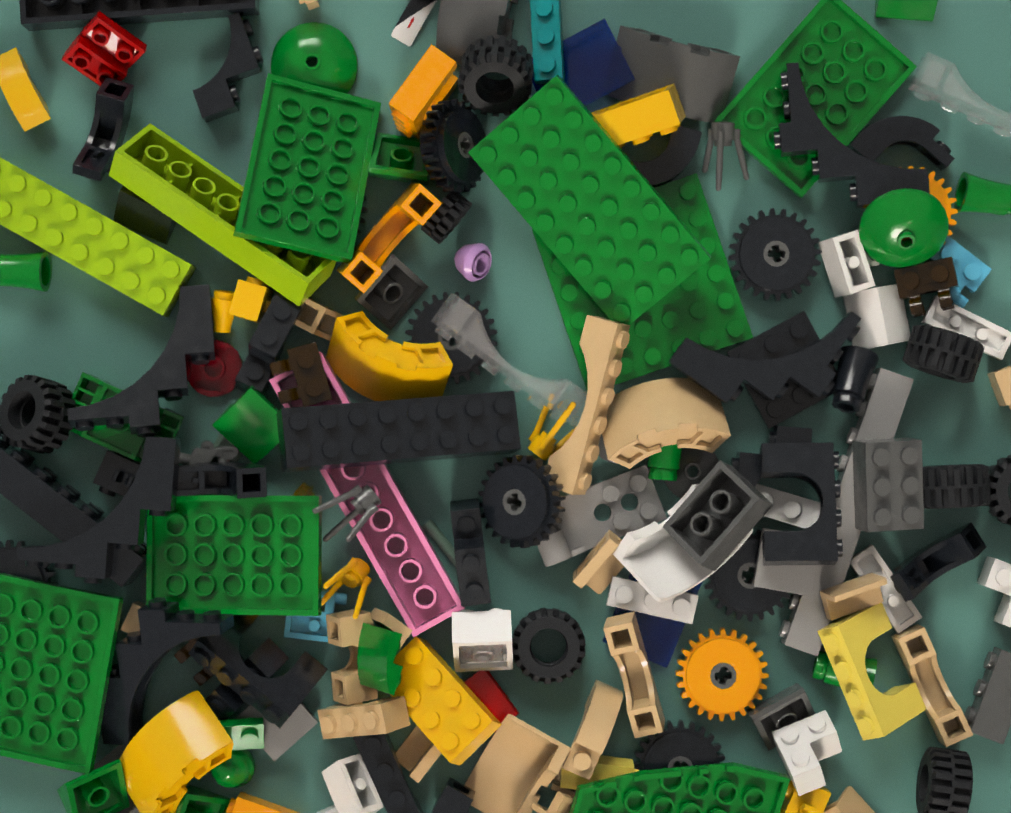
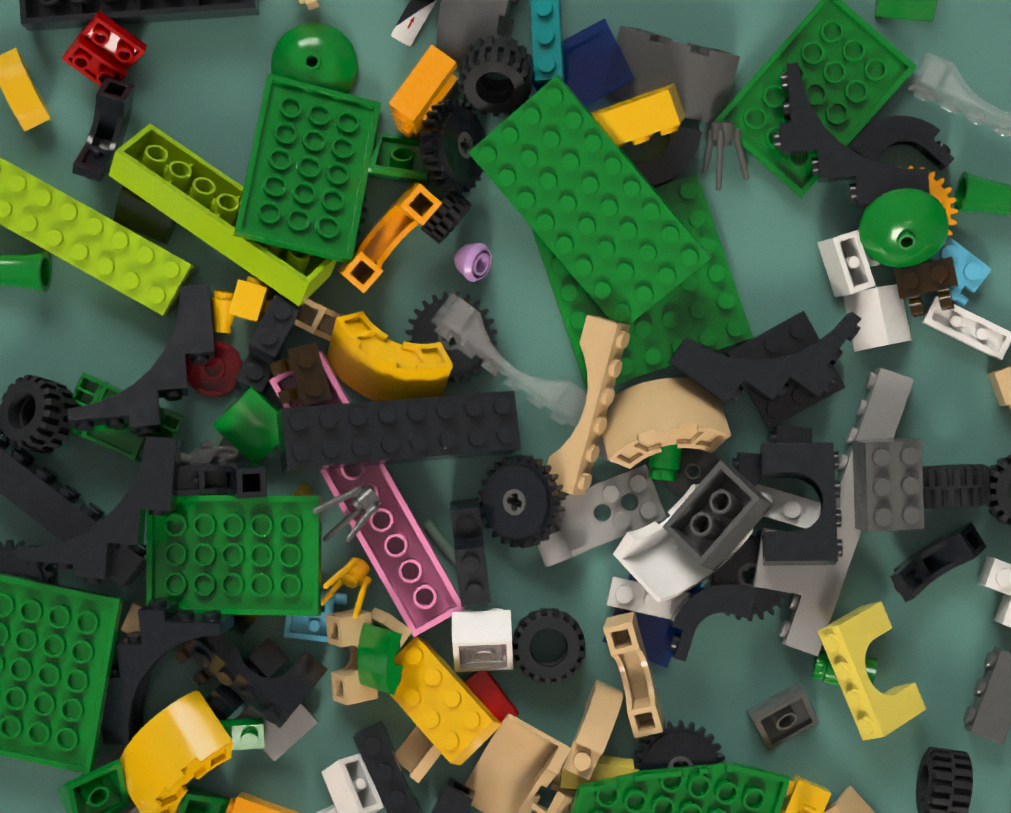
(116, 474): black brick -> none
(235, 771): green hat -> none
(243, 60): black arch -> none
(364, 719): tan arch -> none
(392, 292): dark grey slope -> none
(544, 443): yellow plant -> none
(599, 564): tan panel -> none
(703, 602): none -> black arch
(736, 689): light orange gear -> none
(787, 238): black gear -> none
(804, 745): white brick -> none
(852, 595): tan panel -> none
(853, 377): black plant -> none
(900, 613): white plate -> none
(923, 669): tan arch -> none
(943, 353): black tyre -> none

